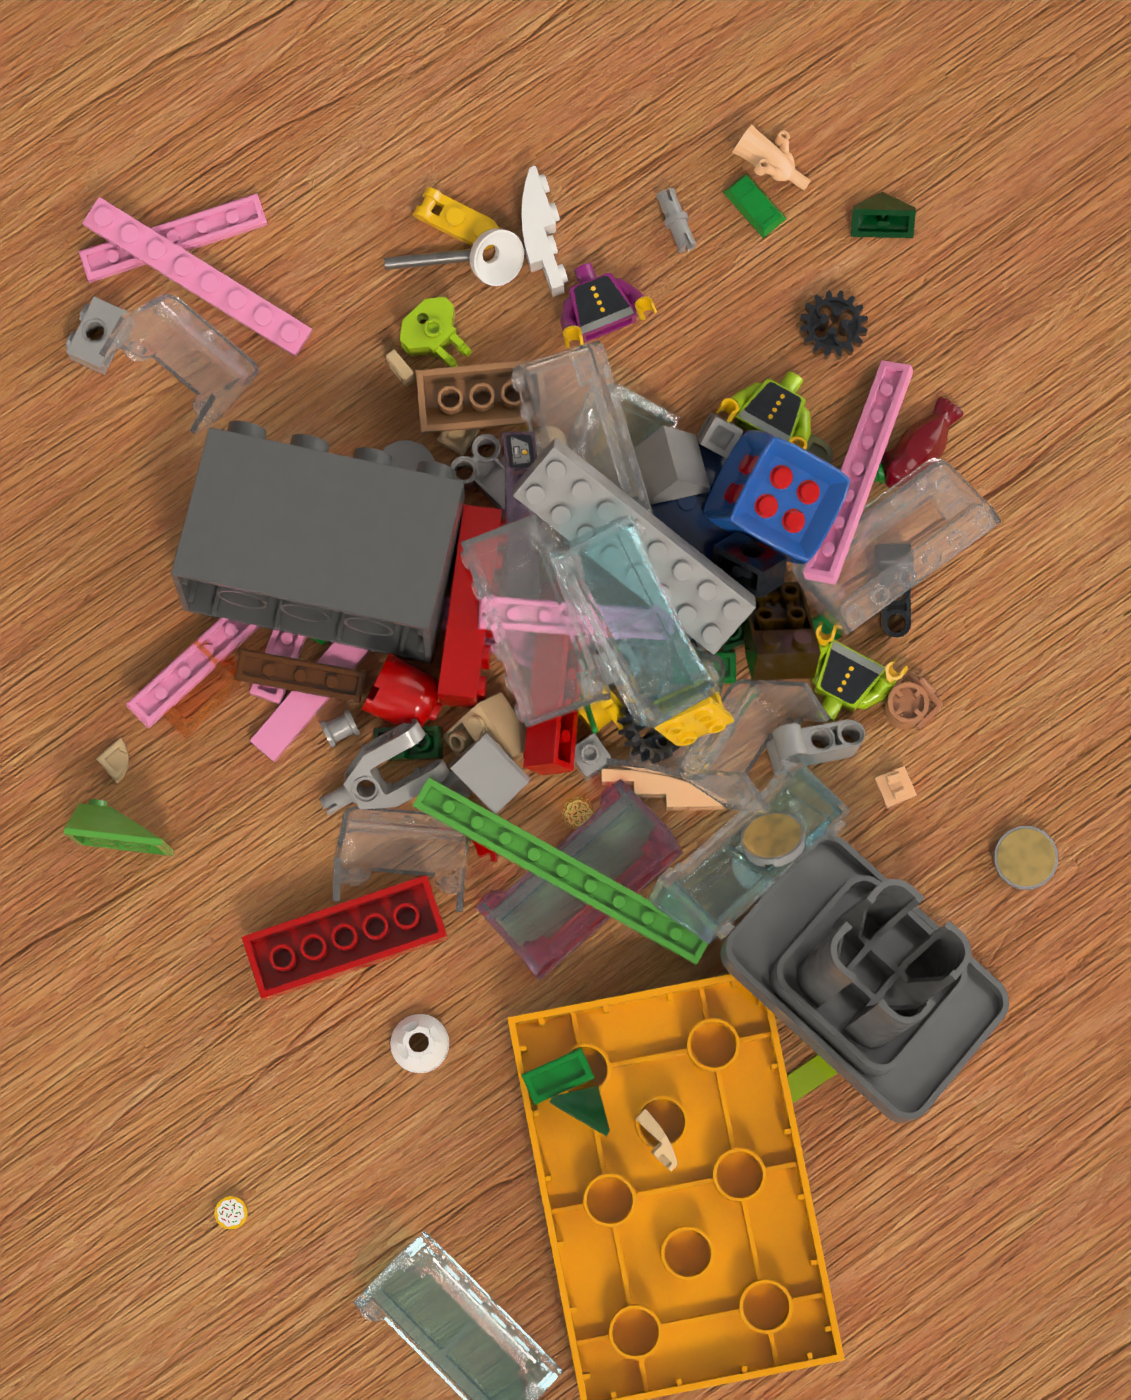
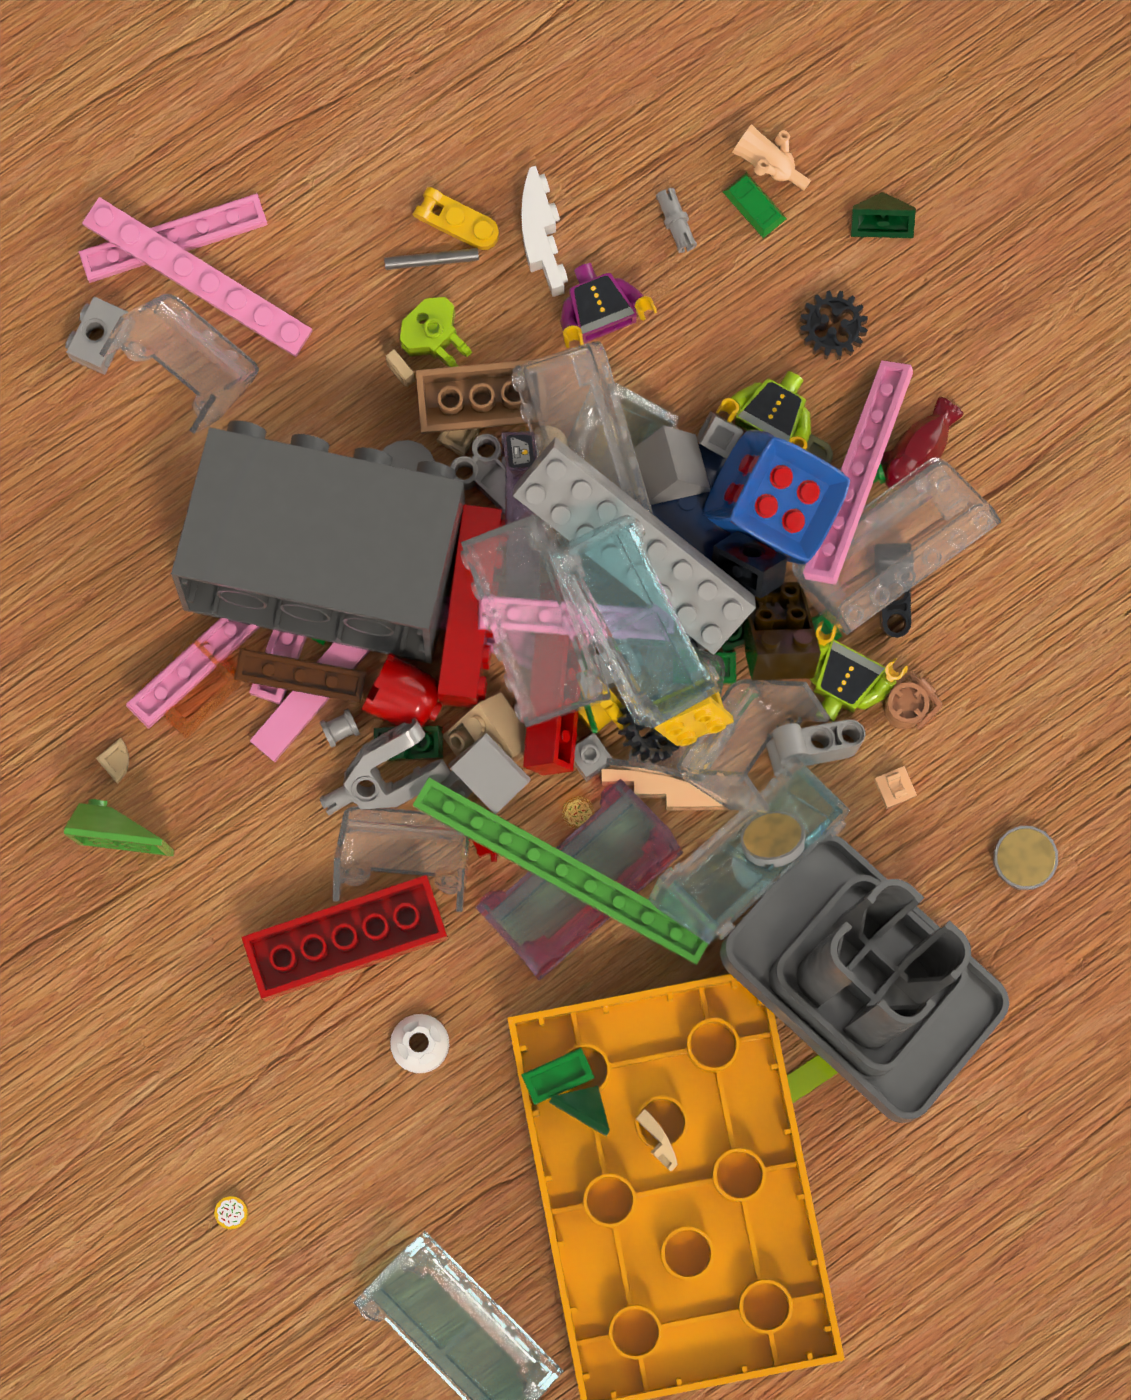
(506, 261): white piece -> none

